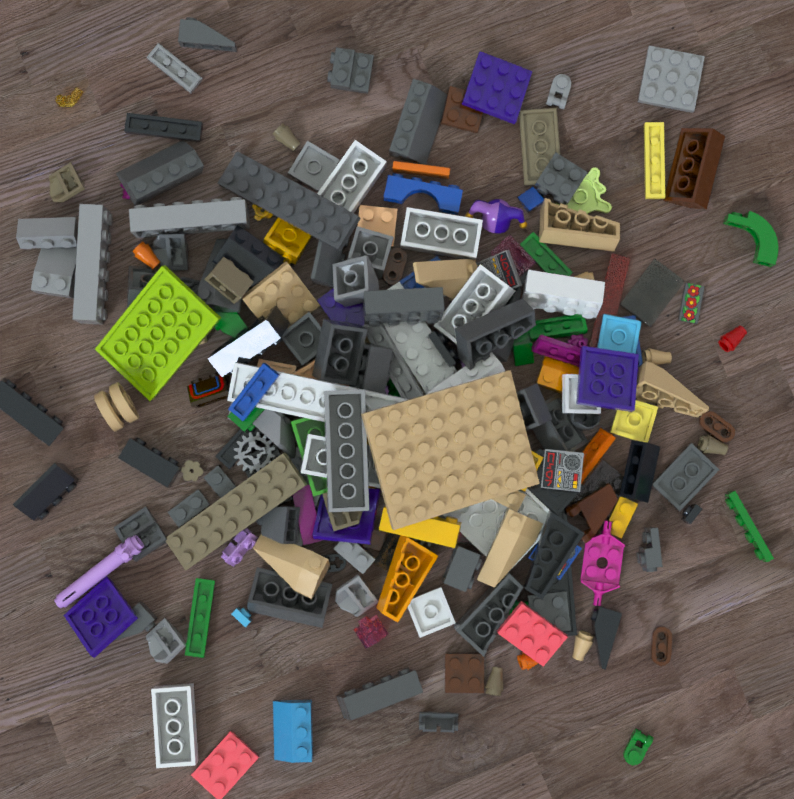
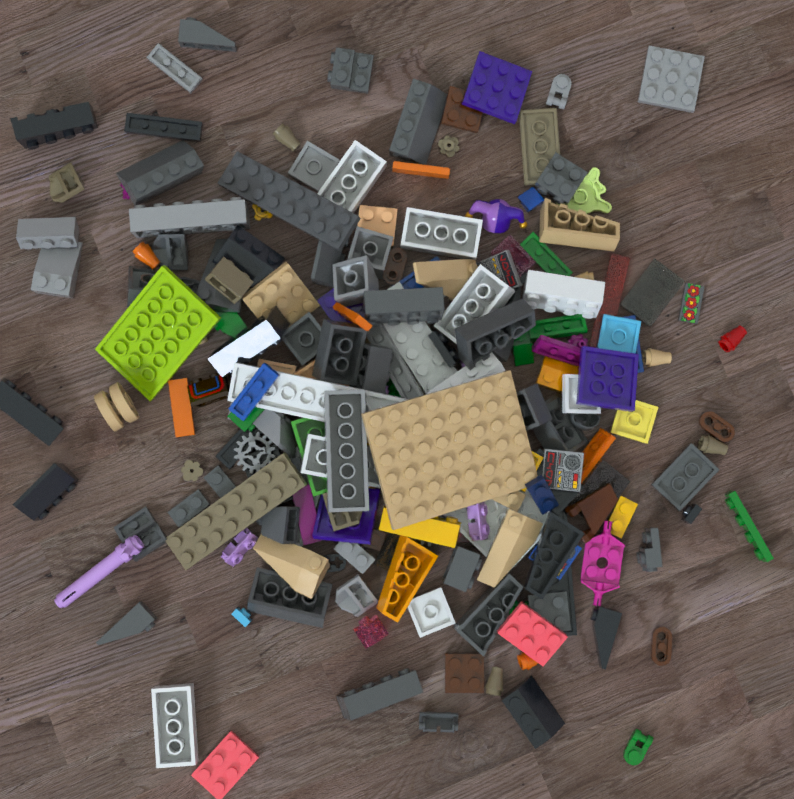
(54, 125): none -> black wedge
(70, 100): clear yellow arm -> none
(91, 264): light grey brick -> none
(100, 617): dark purple plate -> none
(150, 462): black brick -> none
(165, 642): light grey slope -> none
(181, 408): none -> orange tile
(200, 617): green plate -> none
(287, 240): yellow plate -> none
(293, 730): dark azure slope -> none
(352, 316): none -> orange tile
(400, 188): blue arch -> none
(449, 151): none -> dark tan plant
(479, 527): none -> lavender hinge
(533, 711): none -> black slope
(541, 494): none -> dark blue plate
(582, 644): tan cone -> none
(639, 471): black brick -> none
(654, 160): light yellow plate -> none
(663, 389): tan wedge -> none
(694, 167): reddish brown slope -> none
(762, 232): green arch -> none

